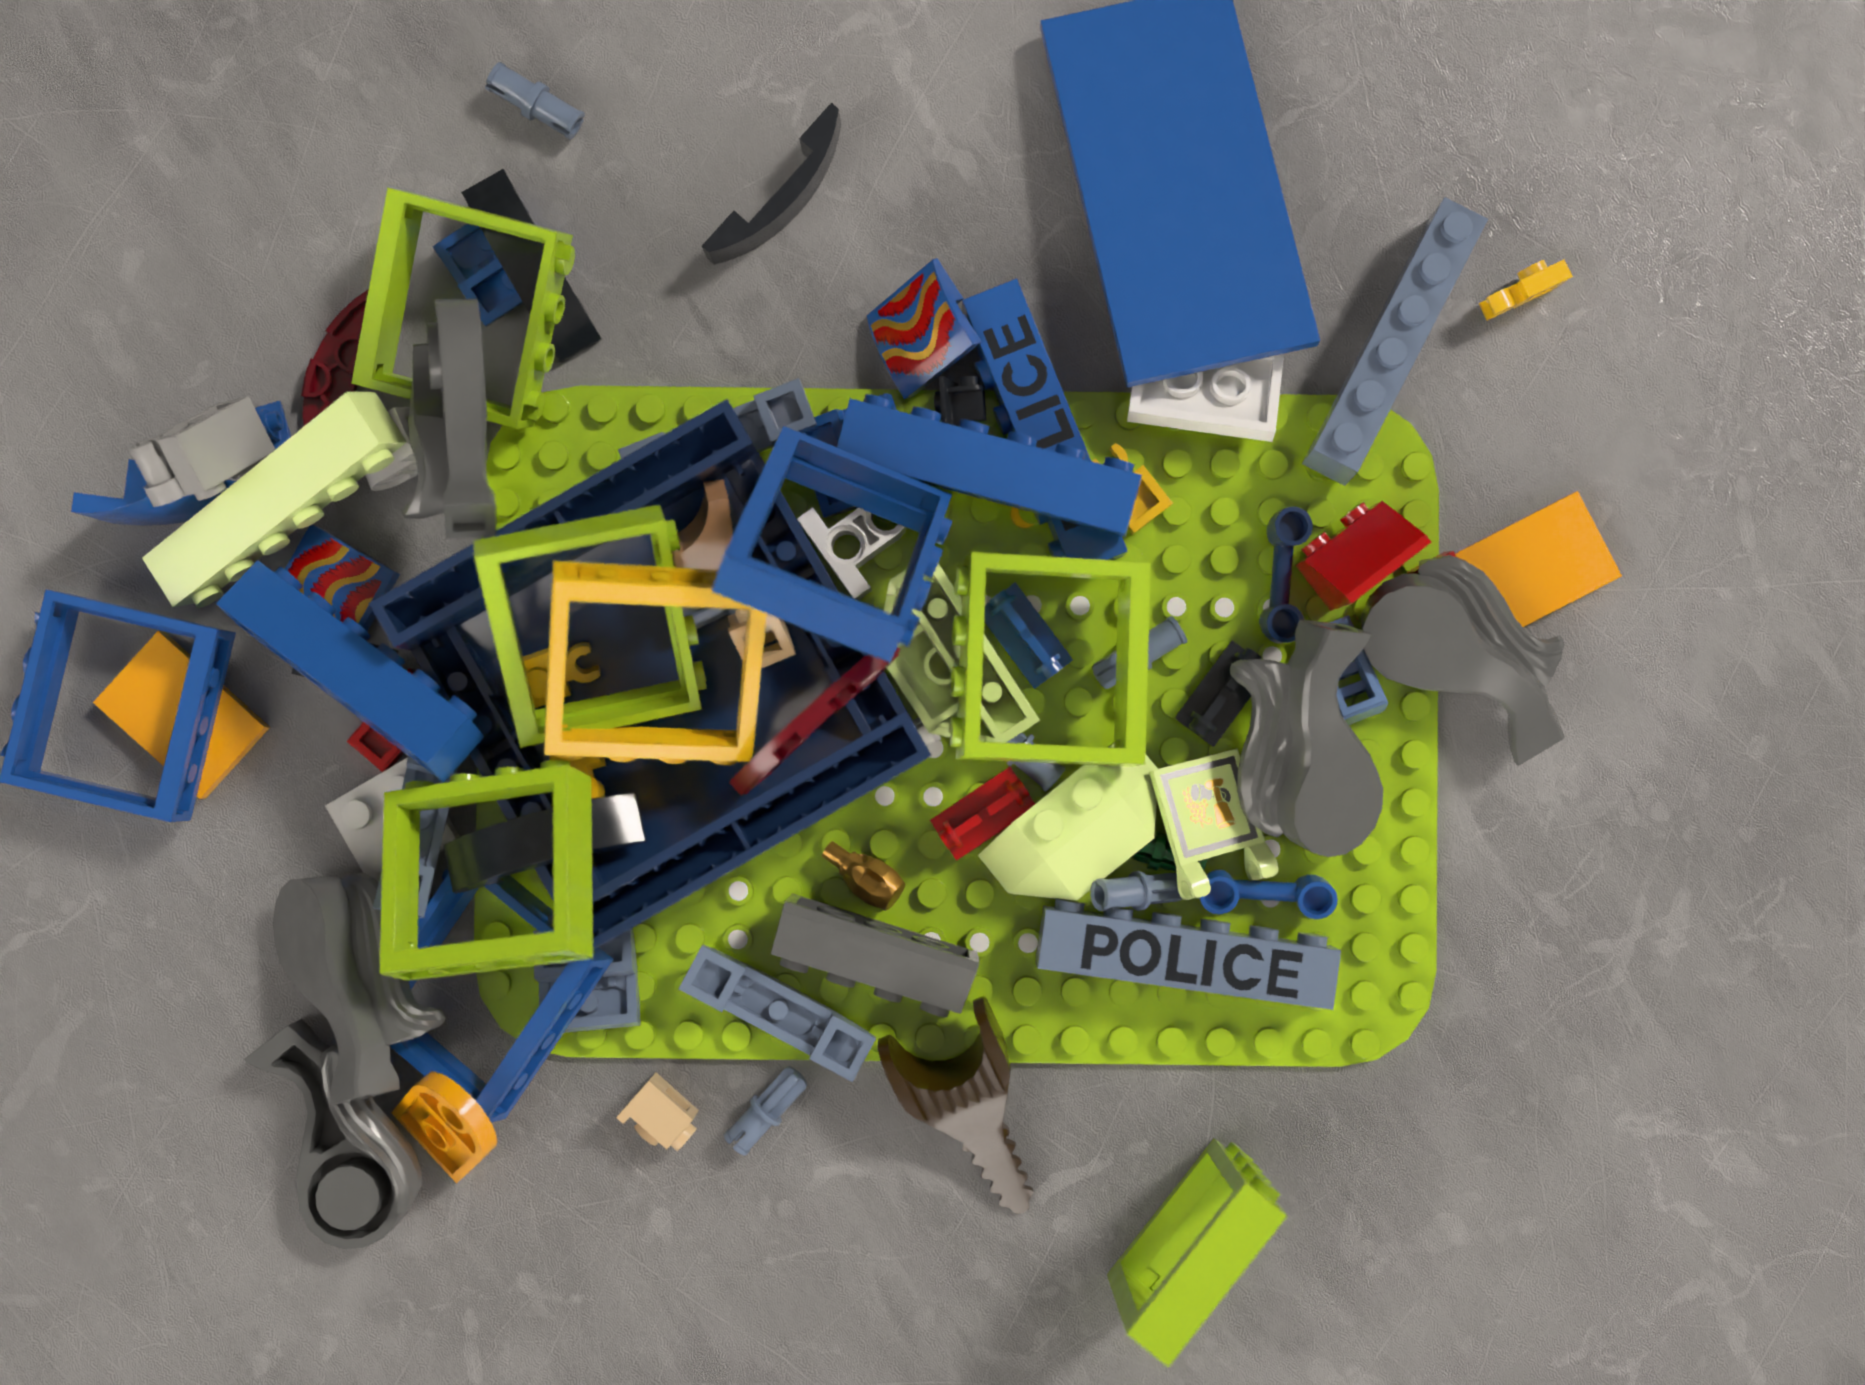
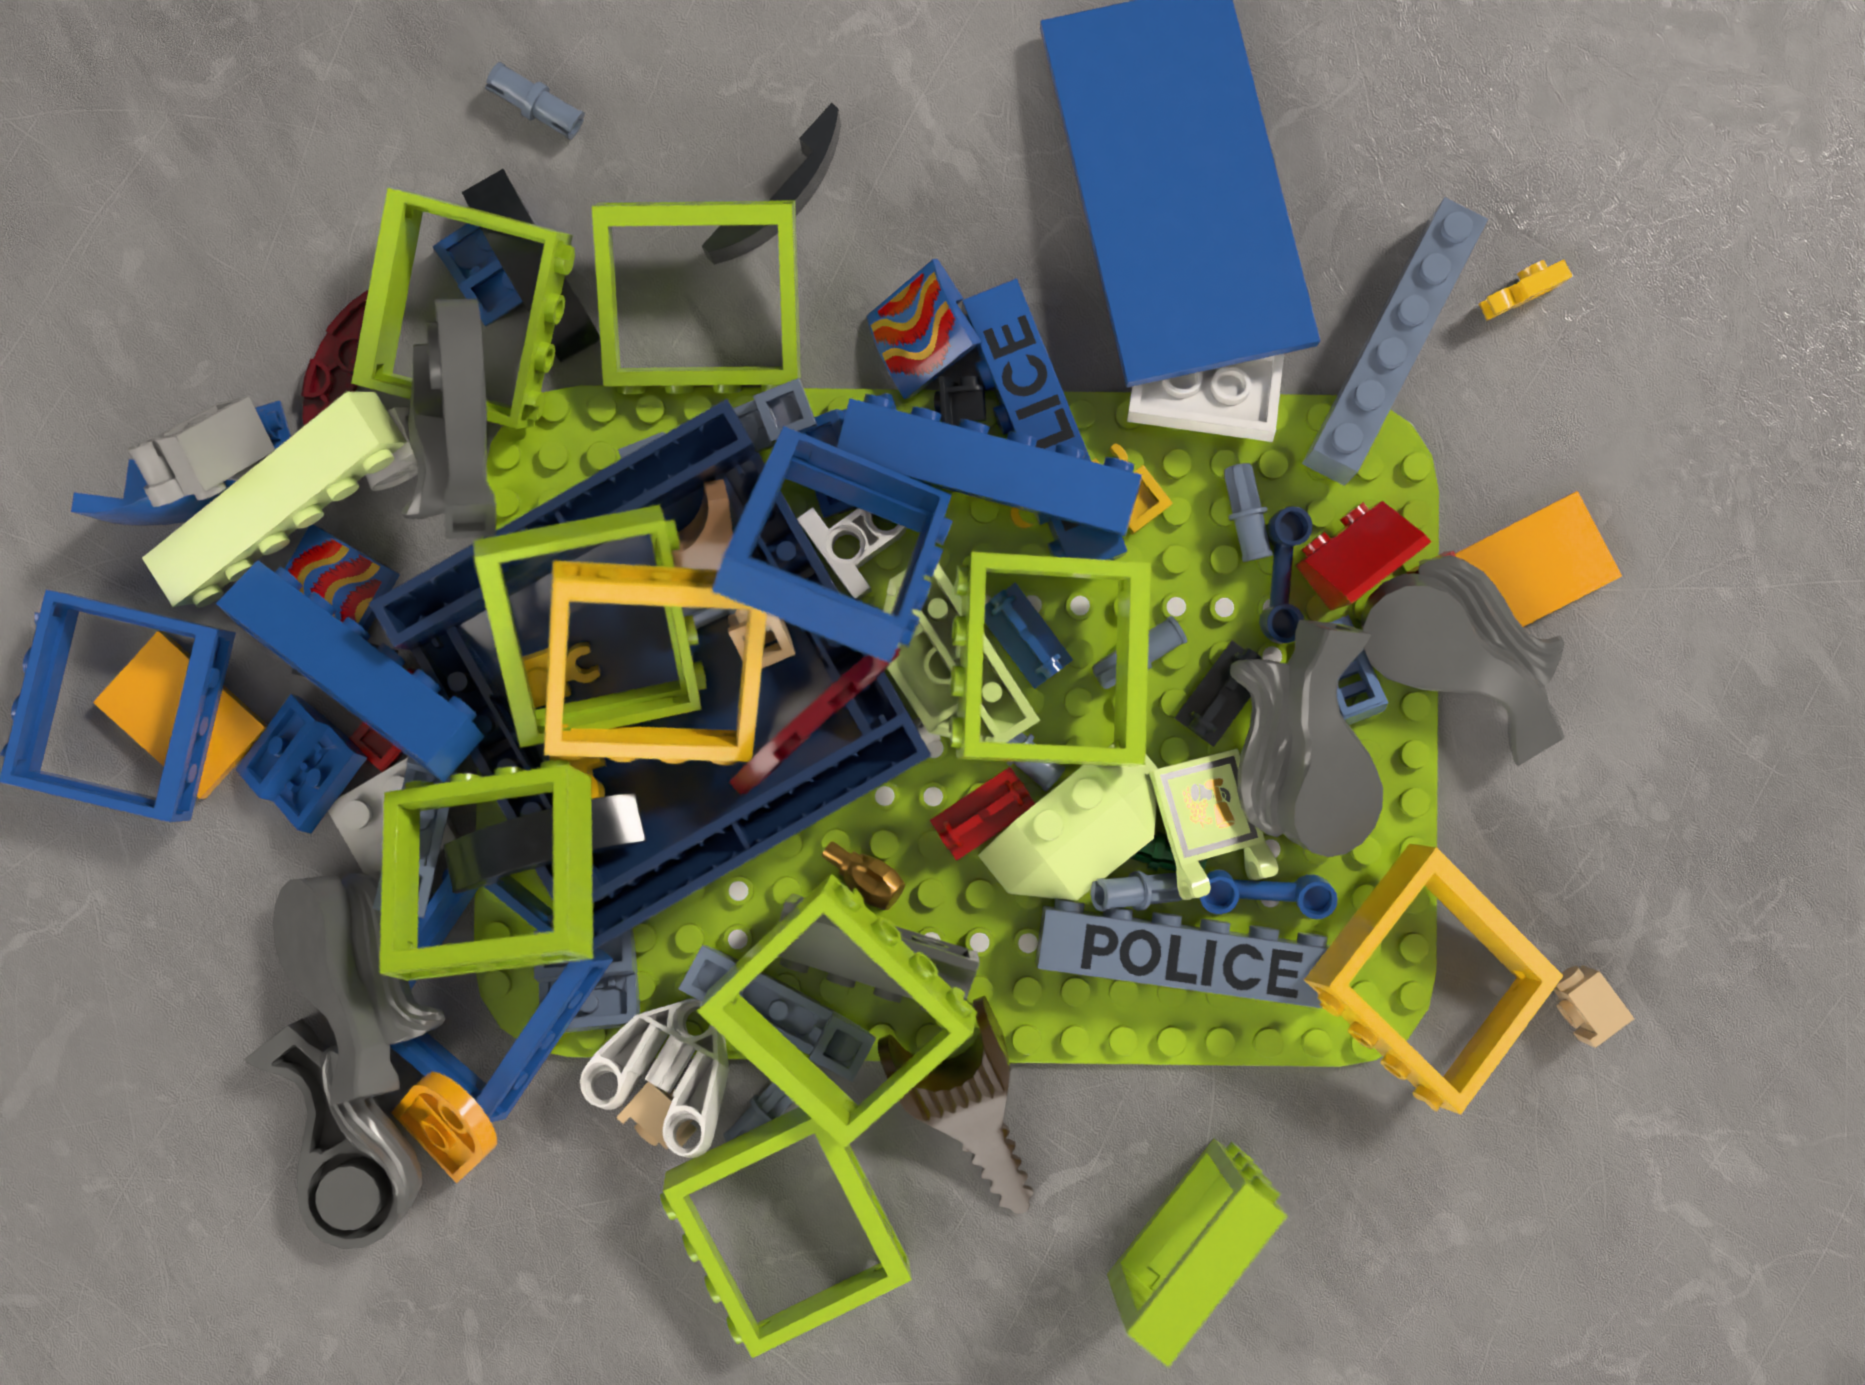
(301, 763): none -> blue slope
(633, 1051): none -> white connector
(693, 213): none -> lime window
(721, 1286): none -> lime window
(789, 1066): none -> lime window
(1247, 512): none -> sand blue axle
(1350, 950): none -> yellow window
(1591, 1004): none -> tan brick

